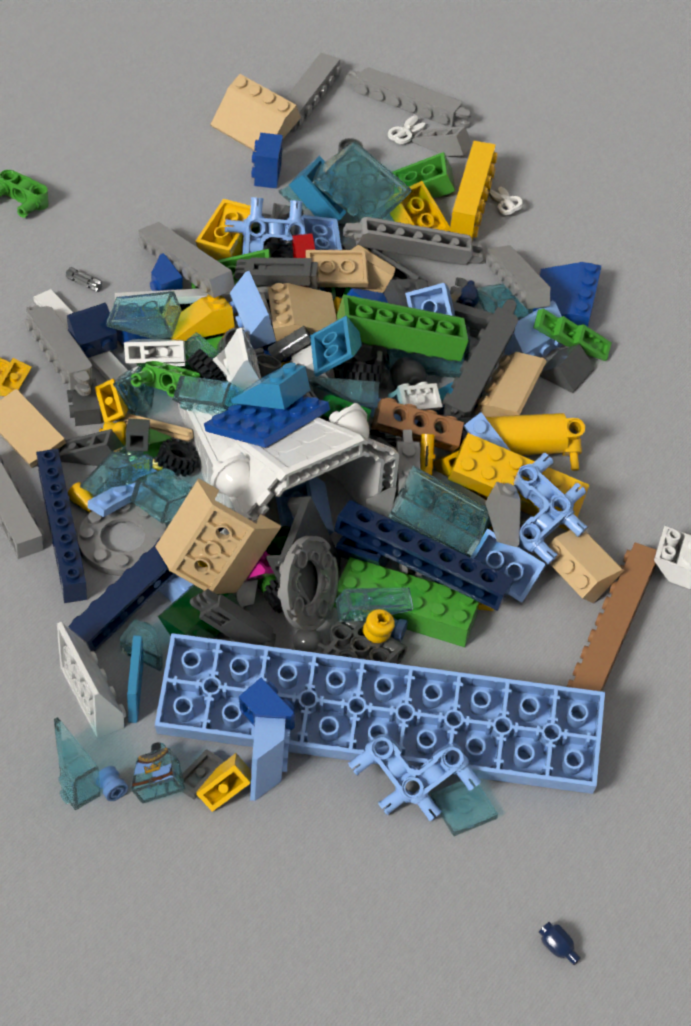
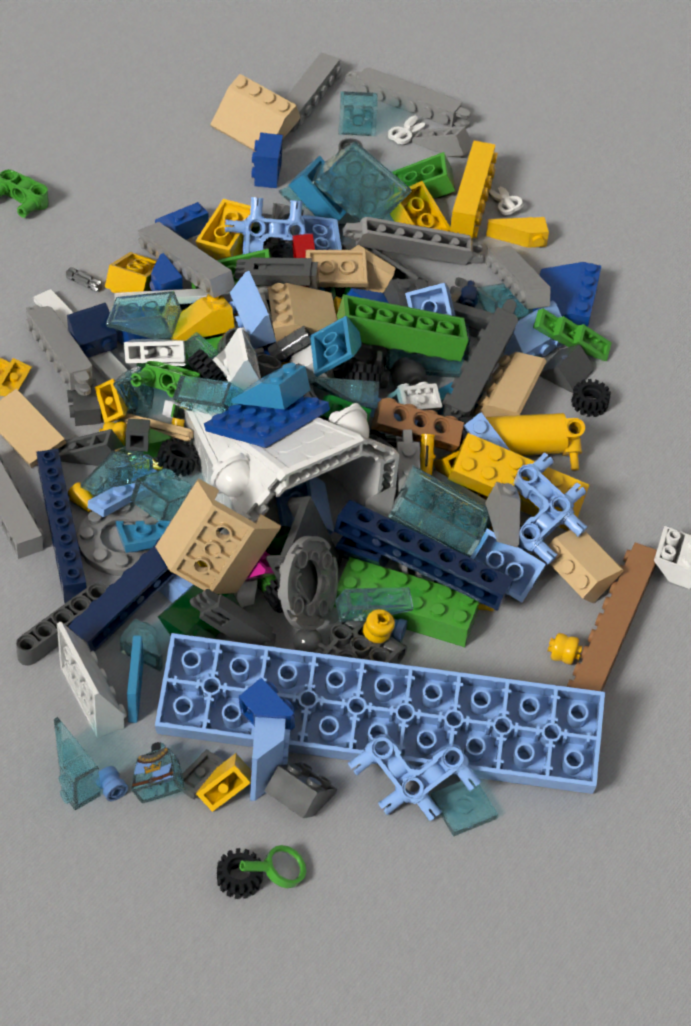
(43, 636): none -> dark grey beam
(130, 274): none -> yellow slope
(141, 535): none -> dark azure wing
(171, 410): none -> piece
(186, 221): none -> blue slope
(233, 885): none -> black tyre
(281, 865): none -> bright green piece
(300, 788): none -> dark grey slope
(358, 113): none -> clear light blue brick
(519, 231): none -> yellow slope
(558, 942): dark blue plant -> none
(564, 648): none -> yellow piece
(594, 390): none -> black tyre

